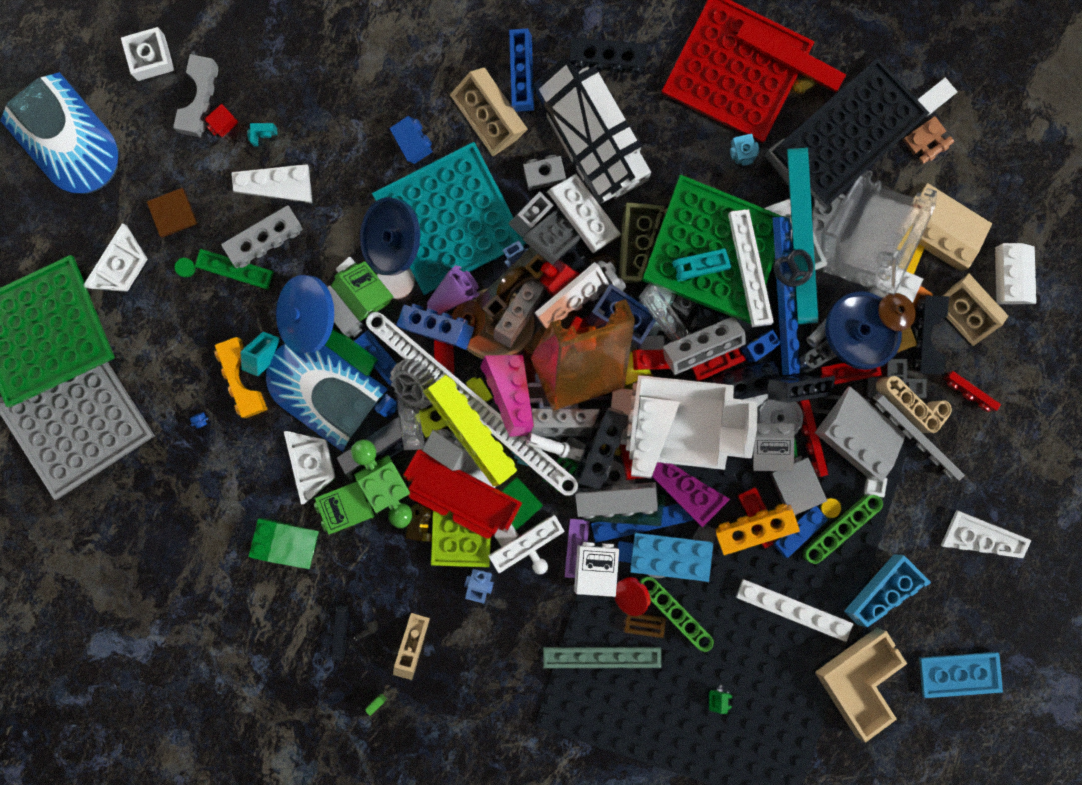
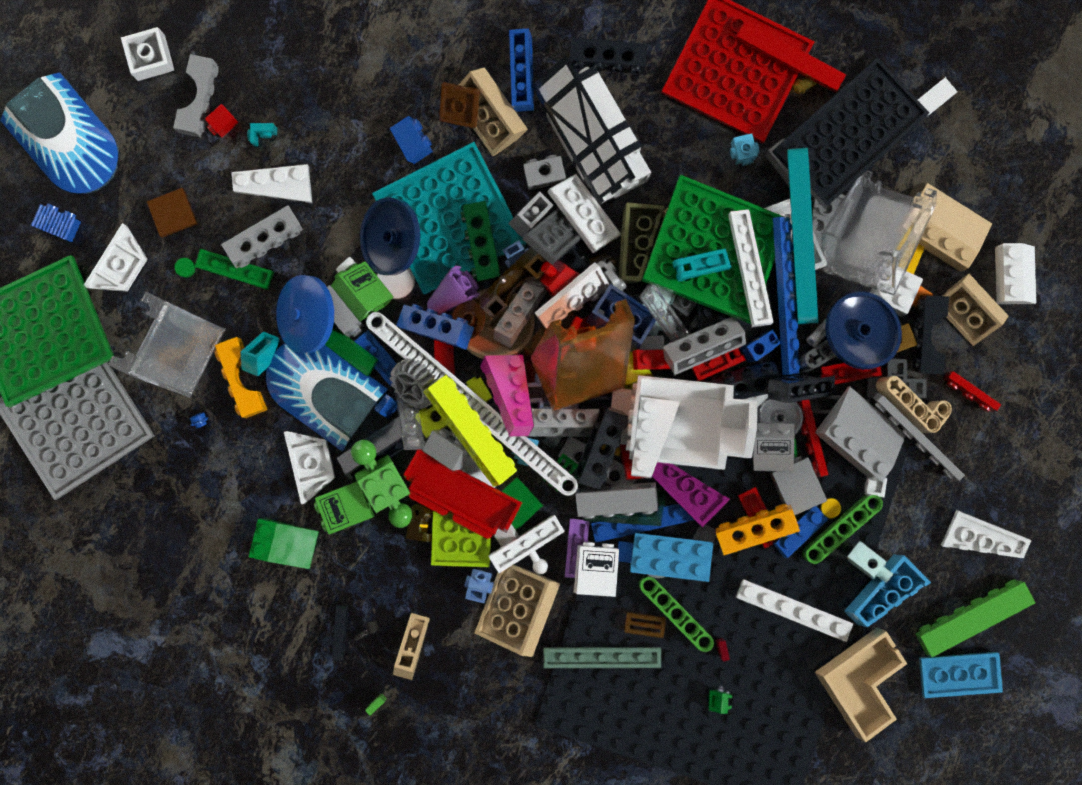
(56, 223): none -> blue brick
(173, 349): none -> clear windscreen
(459, 105): none -> reddish brown tile
(473, 212): none -> dark green brick
(517, 609): none -> tan slope
(562, 449): white pin -> none
(632, 596): red tile -> none
(722, 649): none -> dark red tile
(794, 268): black piece -> none
(862, 556): none -> light aqua torso
(890, 314): reddish brown dish -> none
(926, 134): nougat plate -> none
(974, 618): none -> bright green brick

